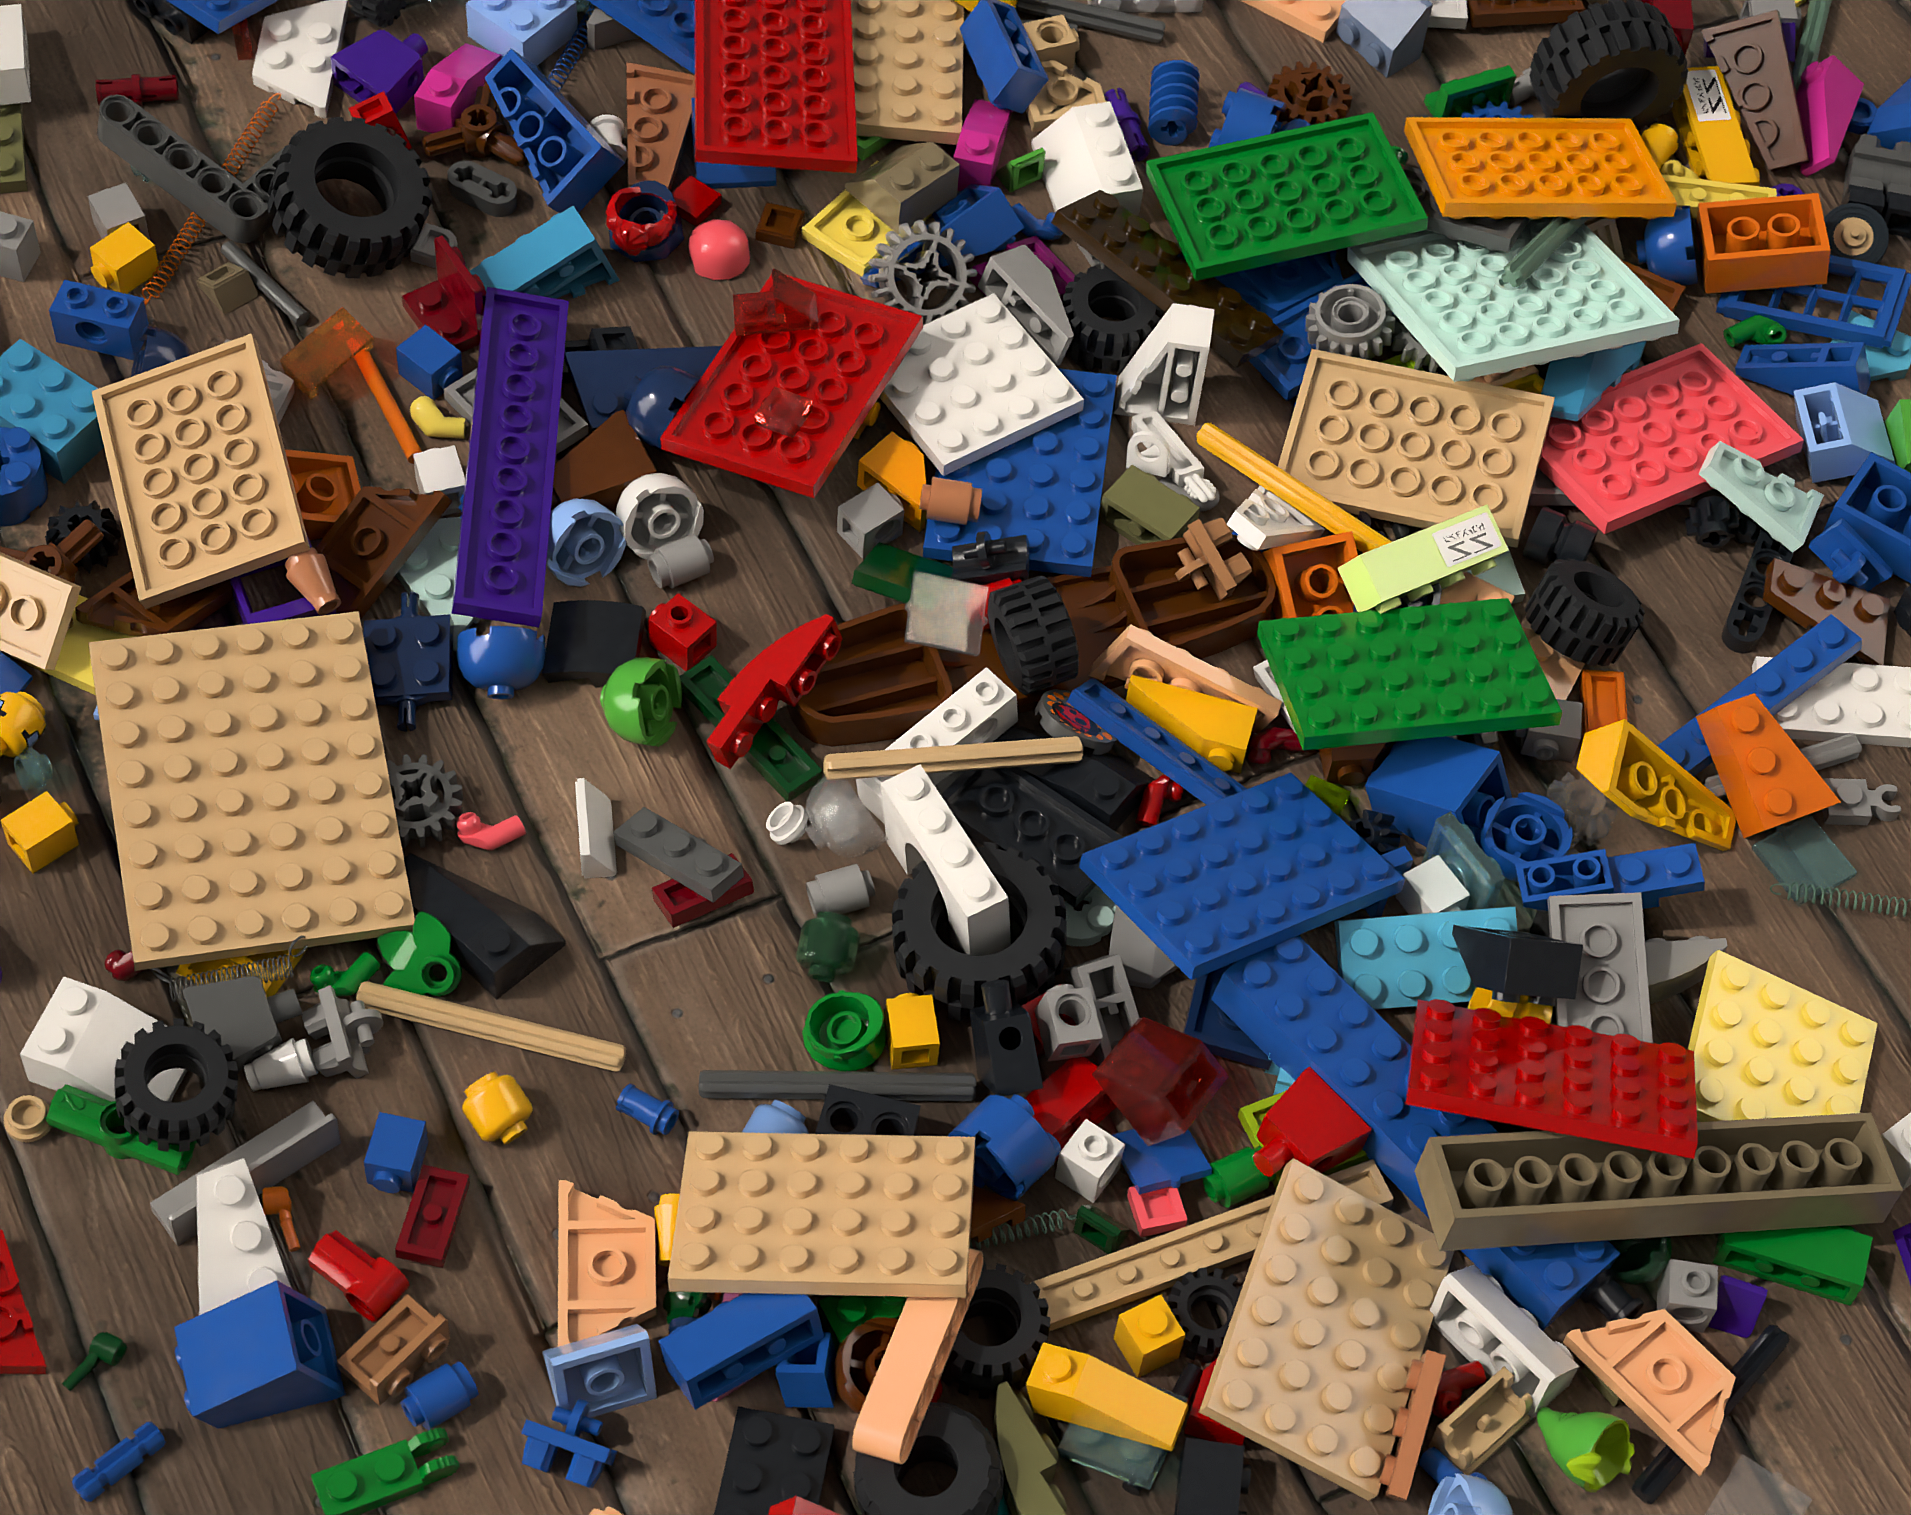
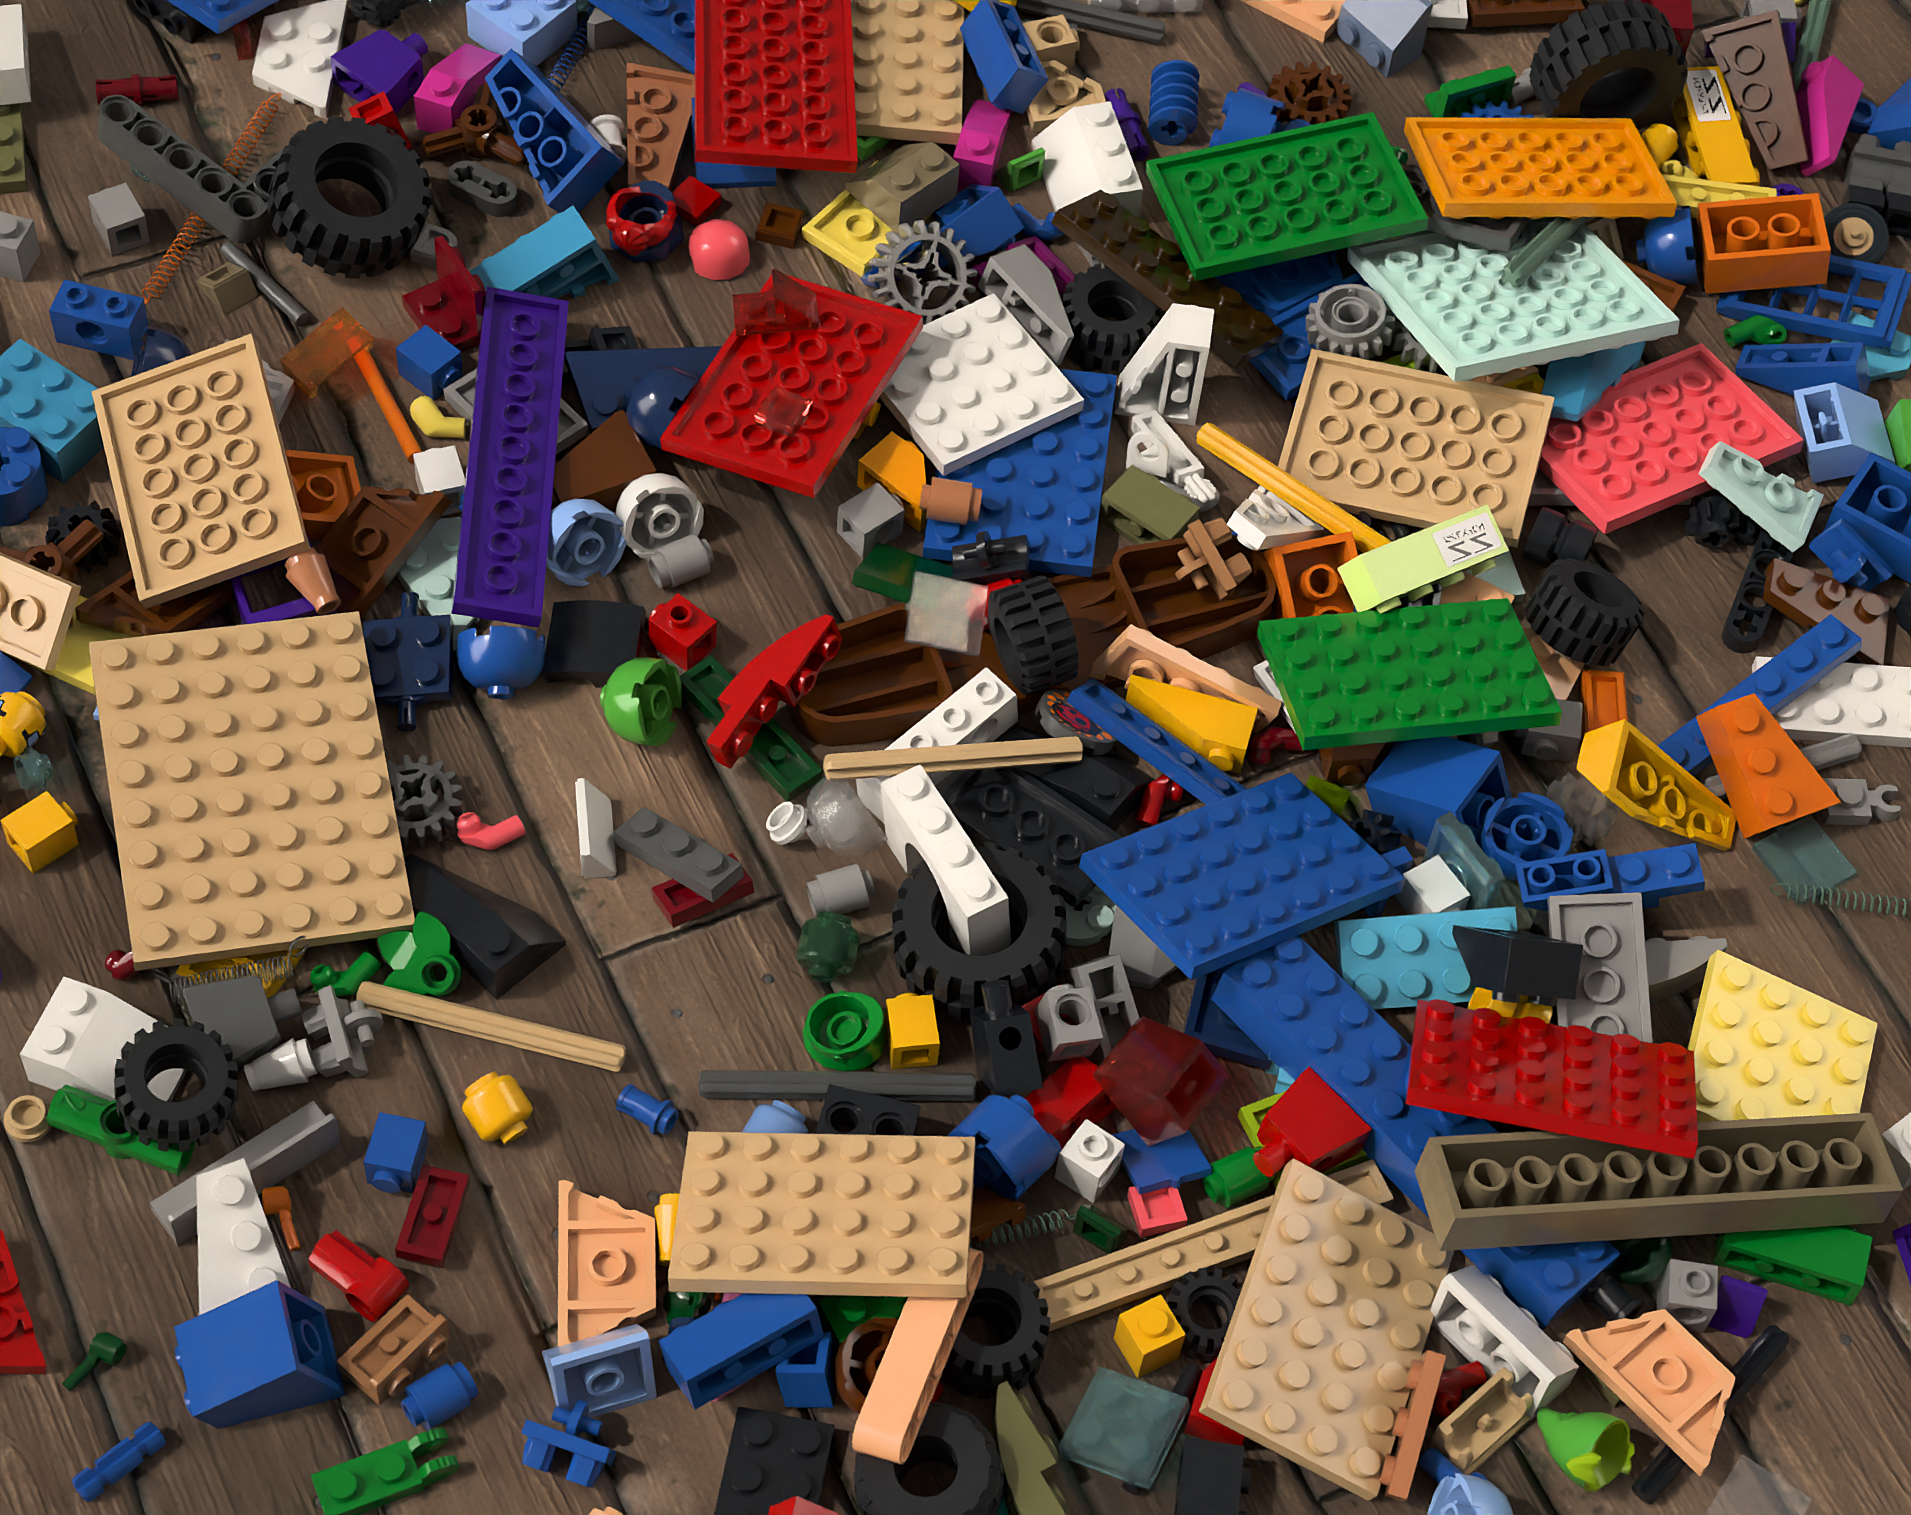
(123, 259): yellow brick -> none
(1103, 1398): yellow slope -> none

